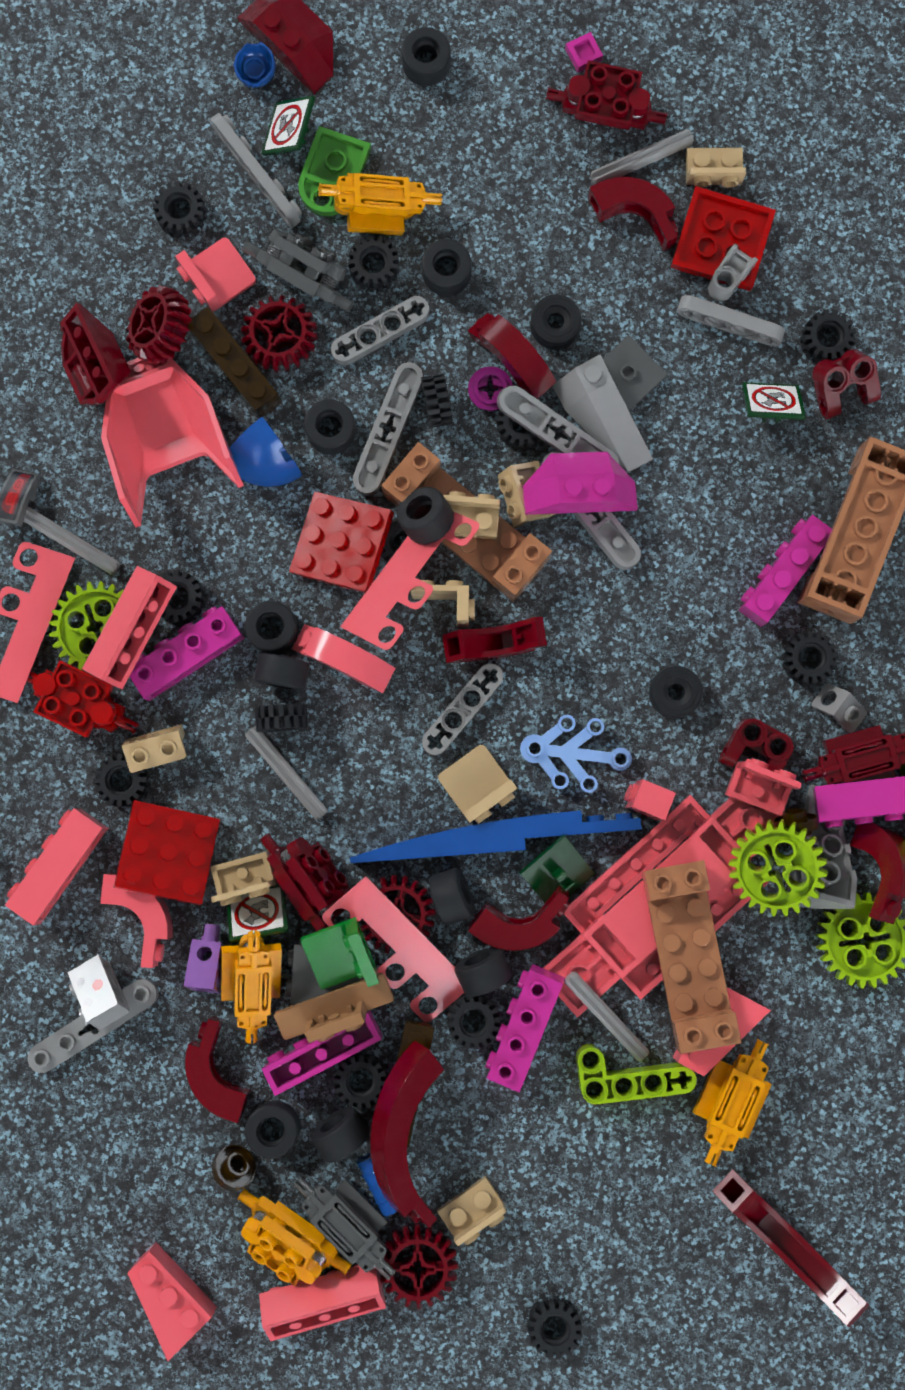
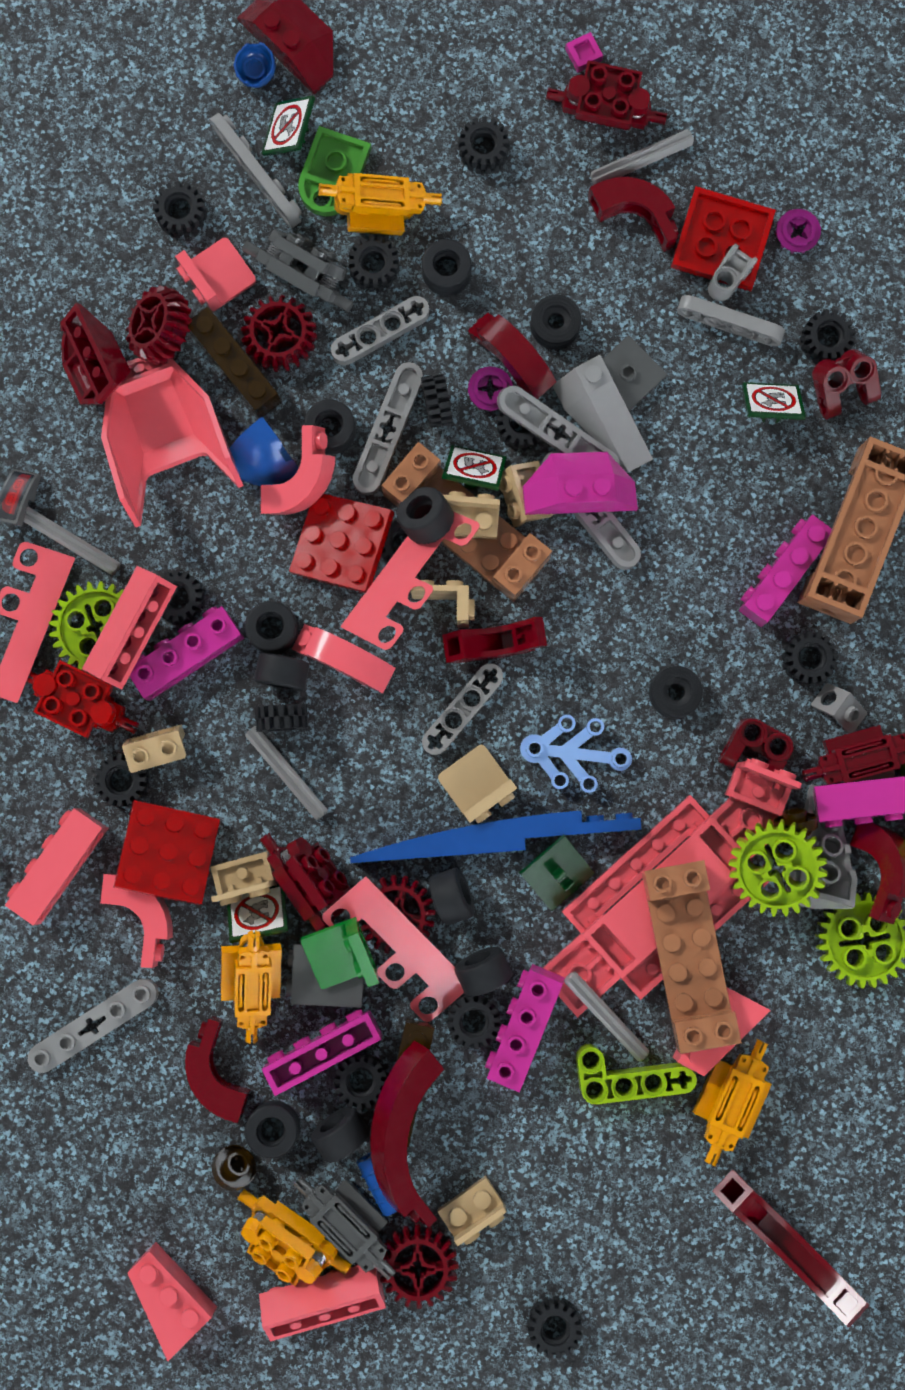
(97, 992): brick -> none
(201, 974): medium lavender torso -> none
(308, 482): none -> coral arch
(333, 1011): medium nougat bracket -> none
(426, 40): black tyre -> none
(474, 468): none -> piece
(487, 130): none -> black tyre
(520, 933): dark red arch -> none
(649, 799): coral brick -> none
(714, 167): tan bracket -> none
(798, 218): none -> magenta gear

